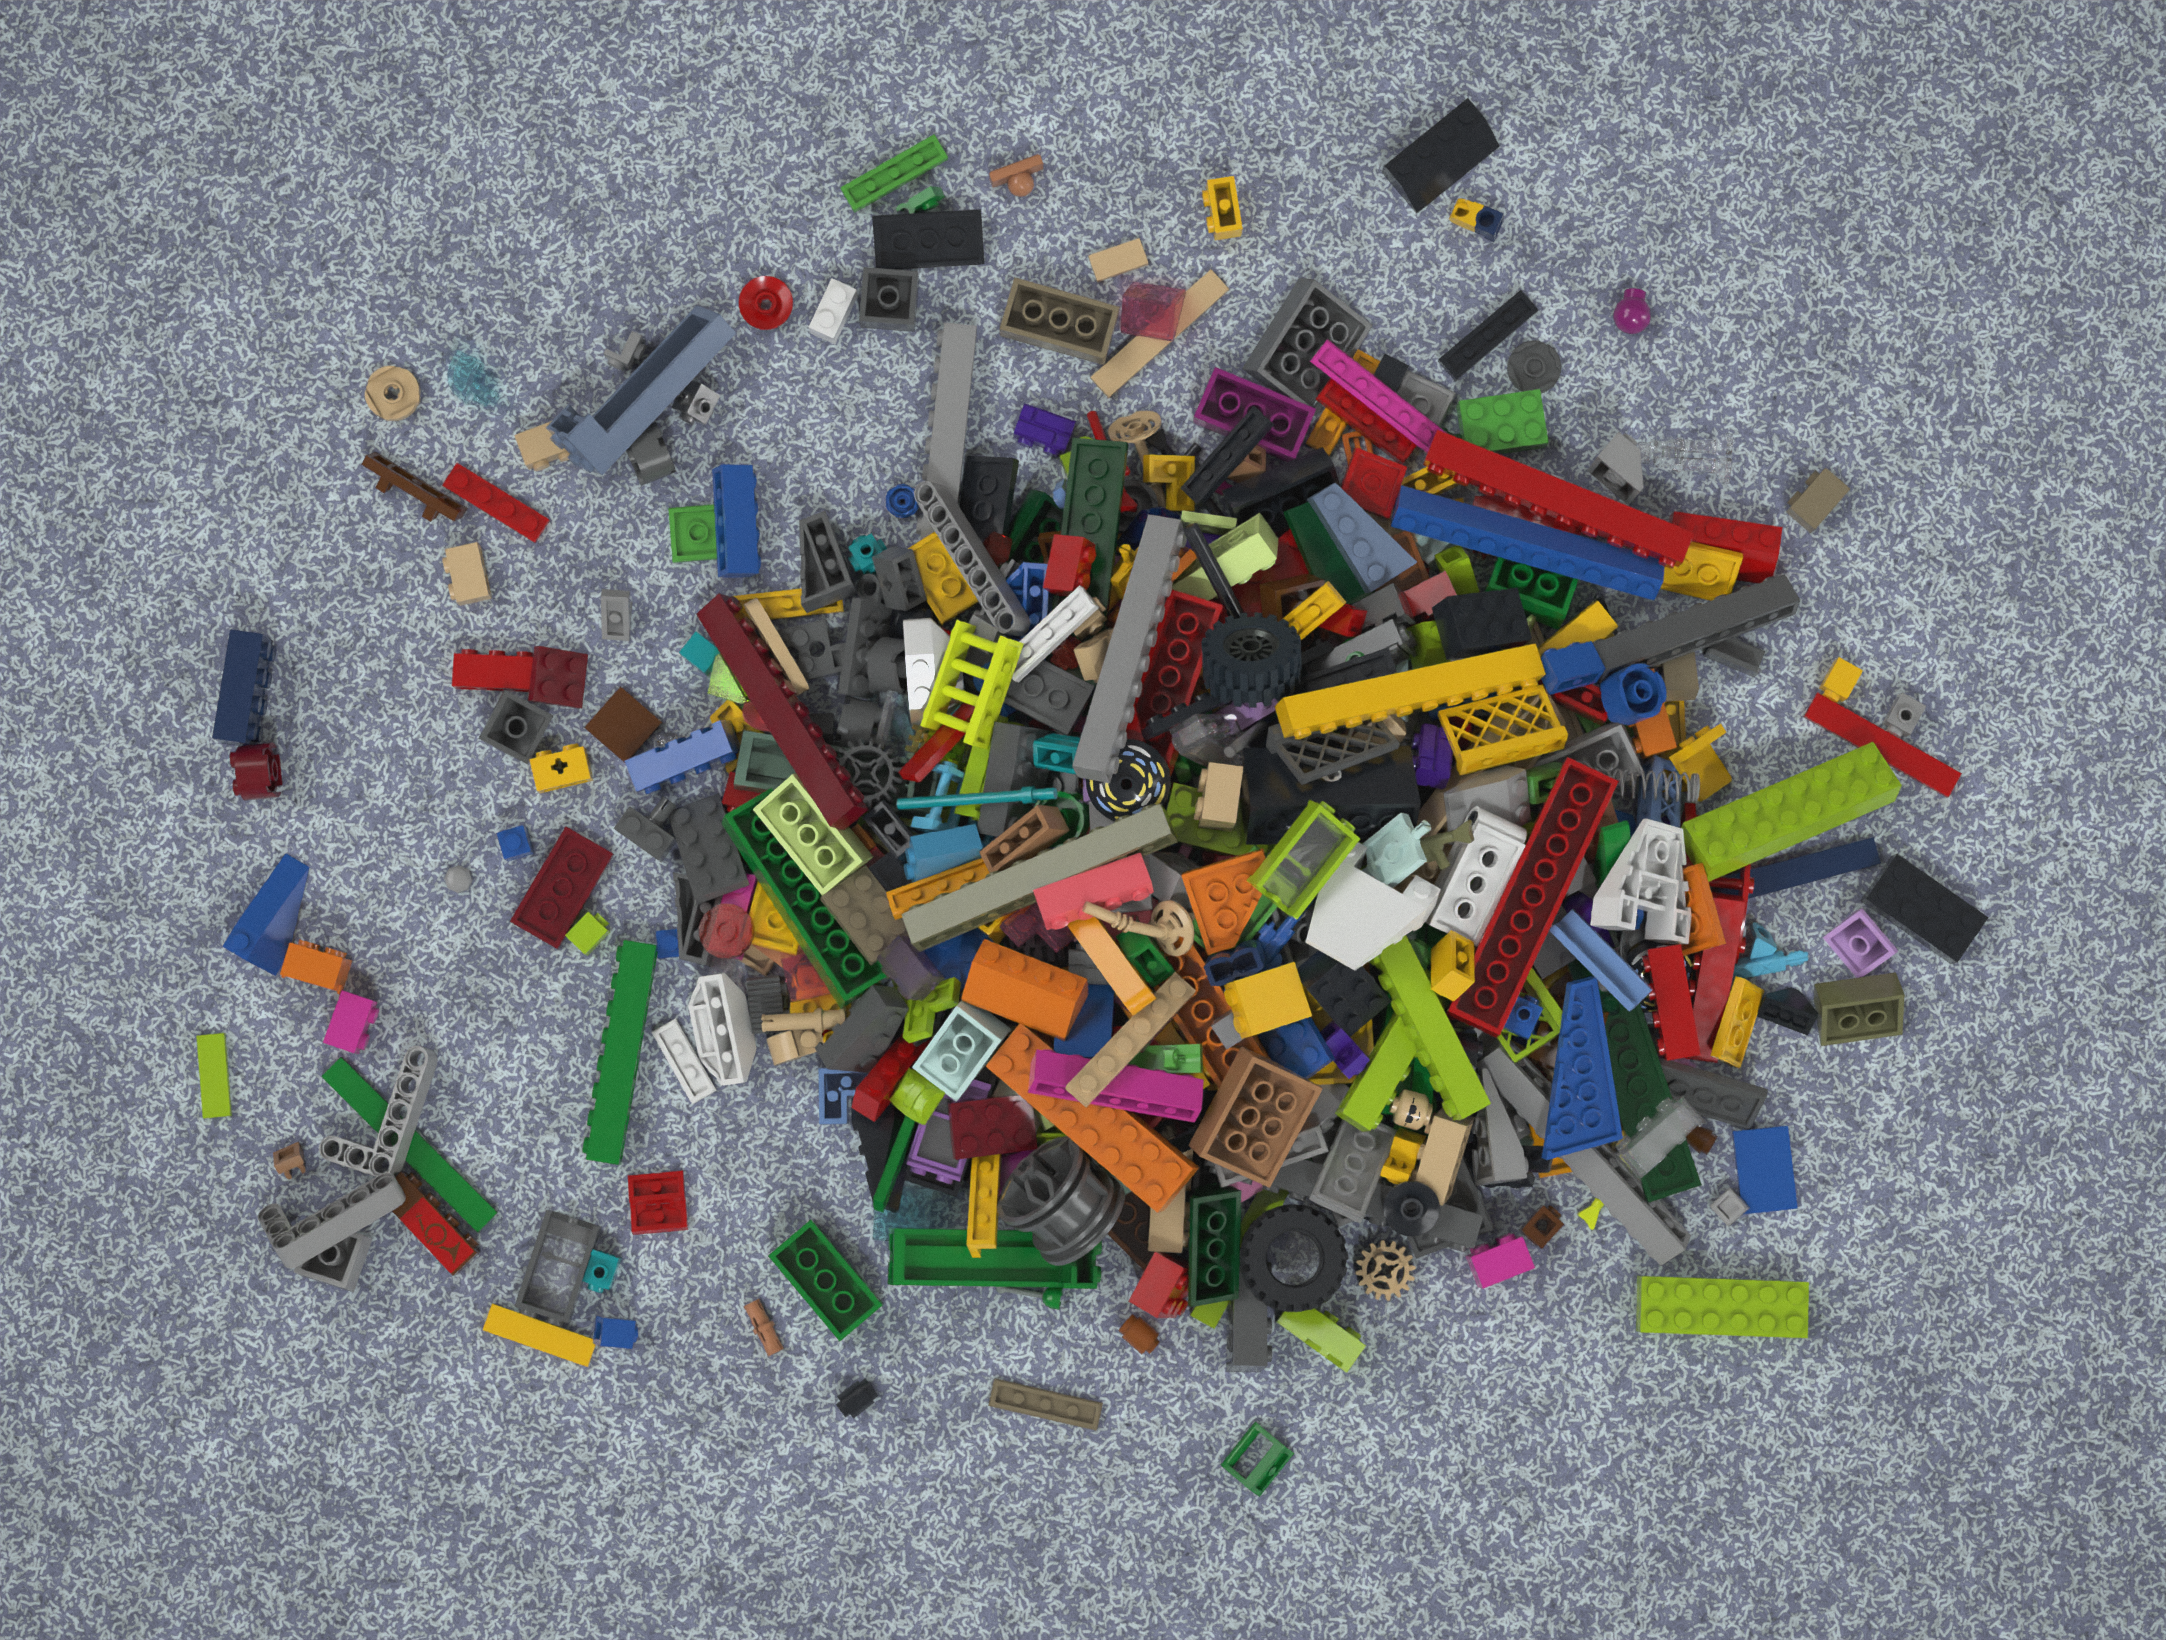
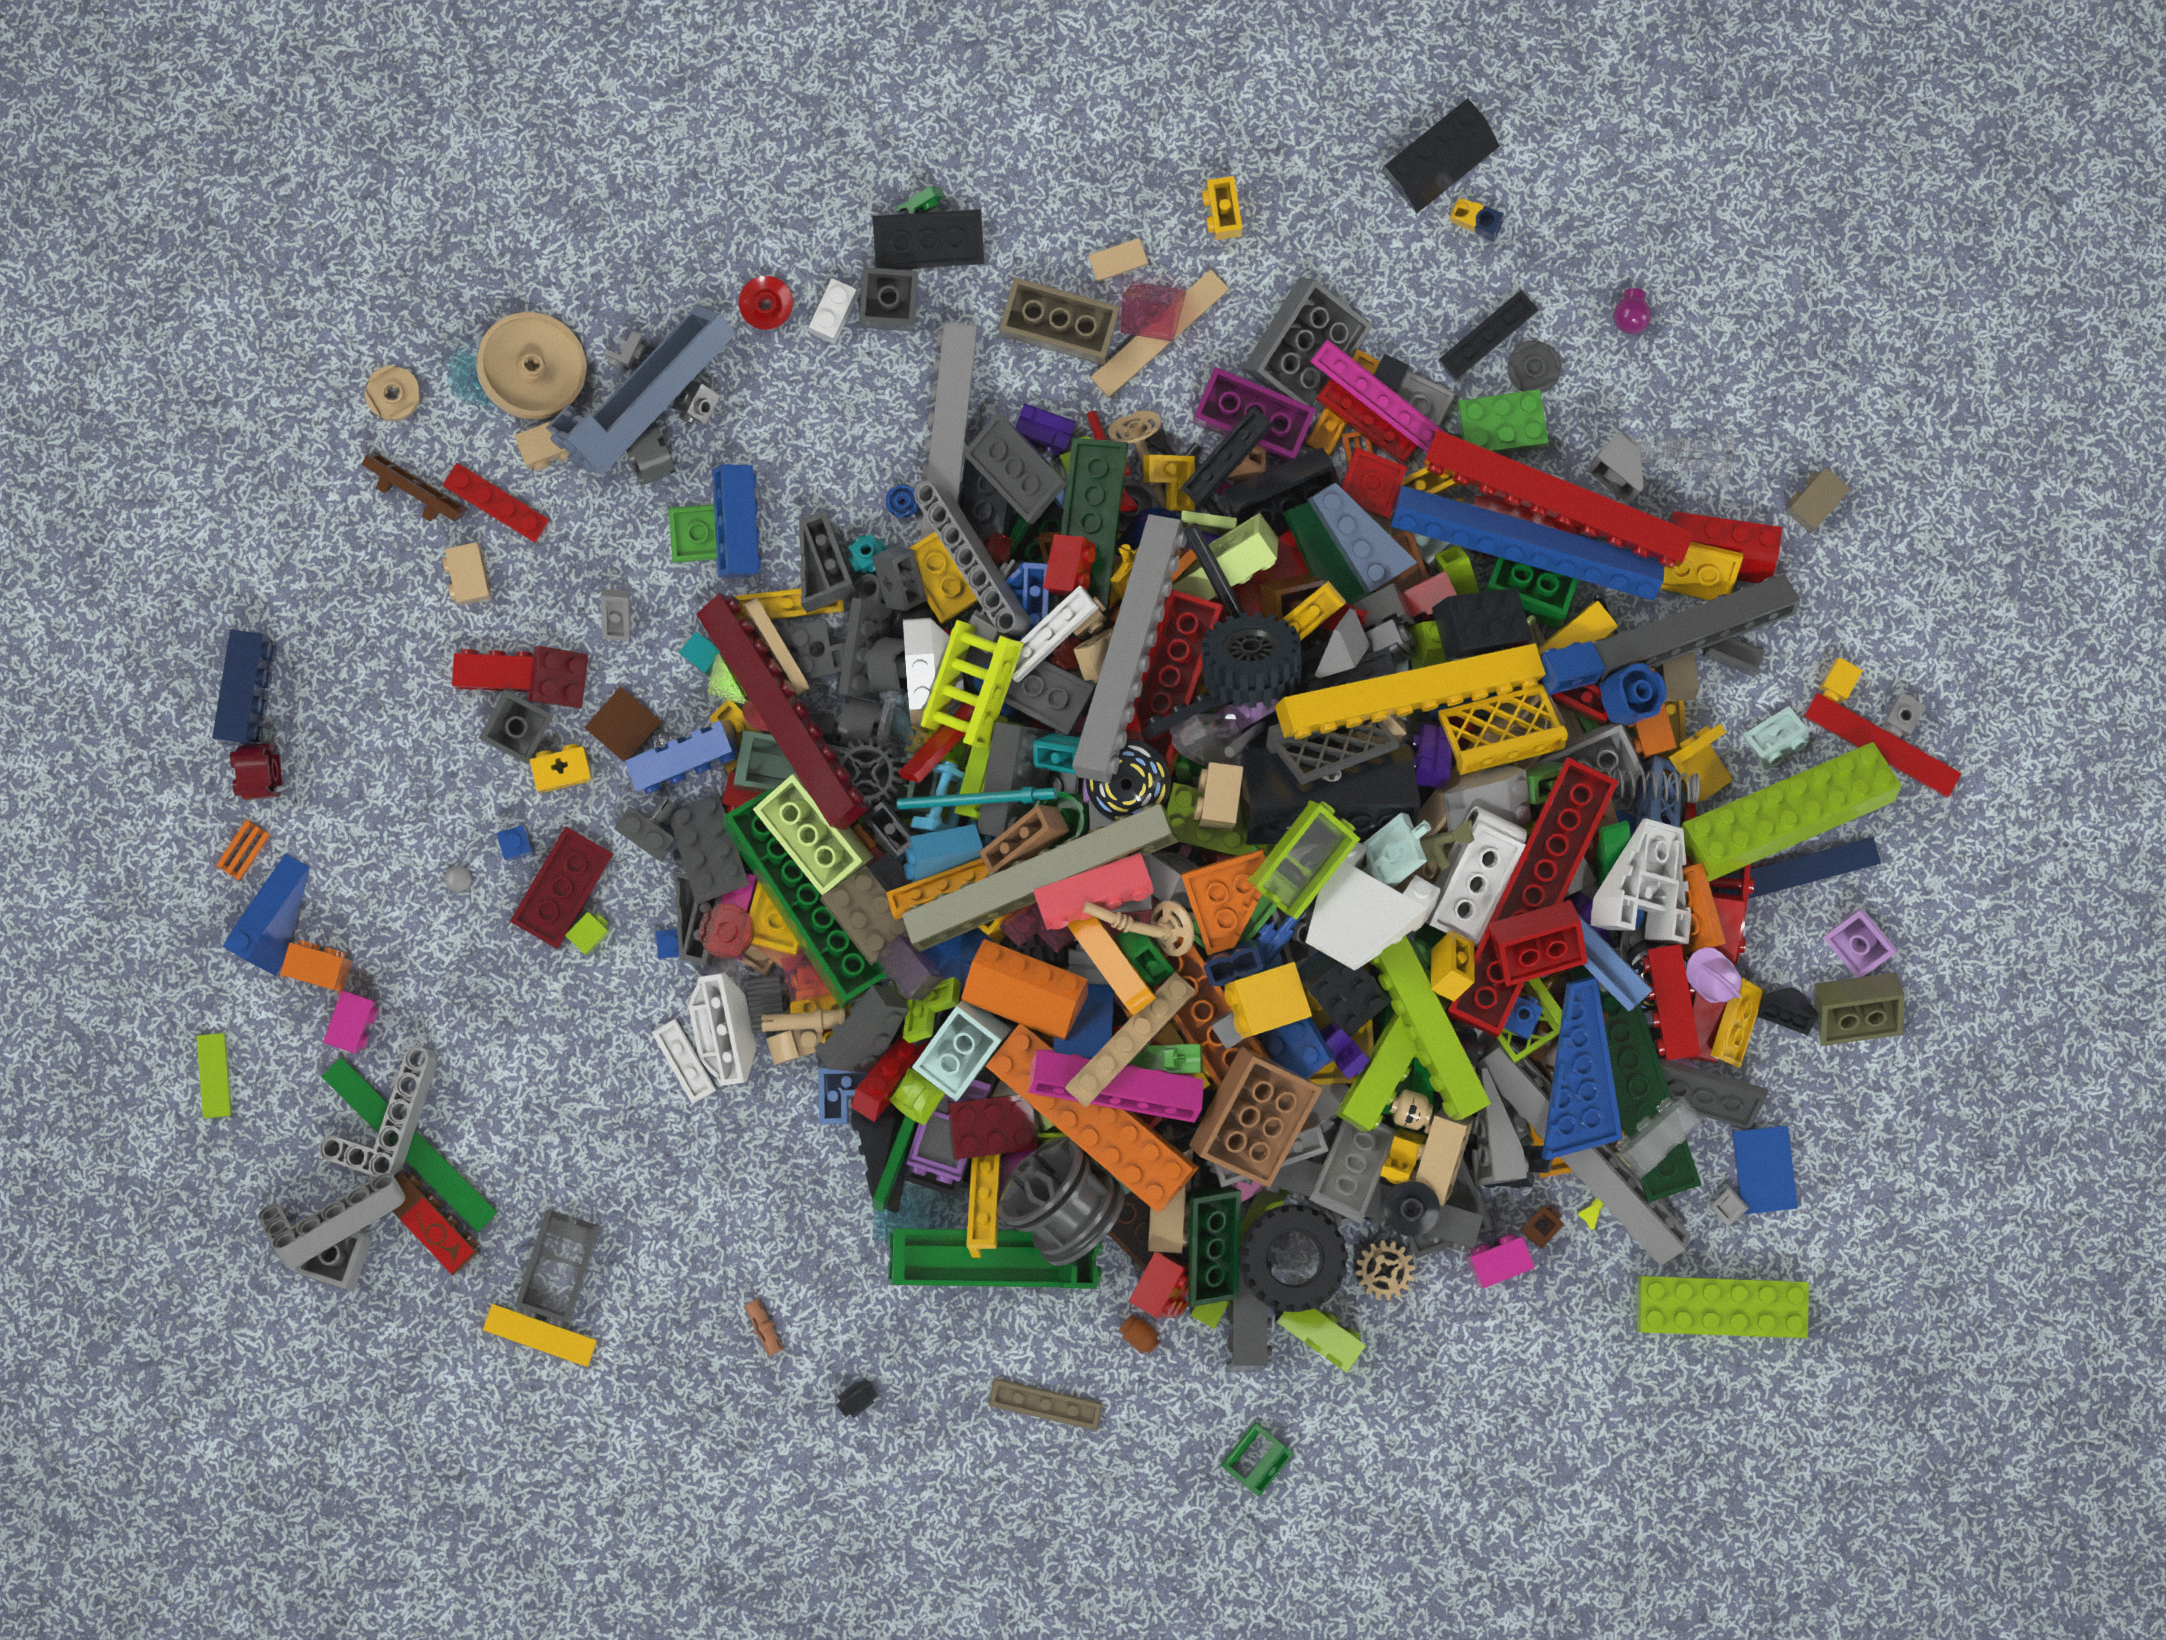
(230, 869): none -> orange tile
(289, 1158): medium nougat tile -> none
(531, 365): none -> tan dish
(609, 1263): teal brick -> none
(615, 1332): blue brick -> none
(621, 1053): green brick -> none
(657, 1189): red slope -> none
(825, 1279): green brick -> none
(894, 173): bright green plate -> none
(1015, 468): none -> dark grey plate
(1017, 175): nougat tile -> none
(1050, 1296): hinge -> none
(1345, 646): none -> light grey slope
(1538, 943): none -> red slope
(1701, 1139): reddish brown cone -> none
(1713, 975): none -> lavender piece
(1764, 957): medium azure piece -> none
(1777, 737): none -> light aqua bracket
(1924, 909): black brick -> none

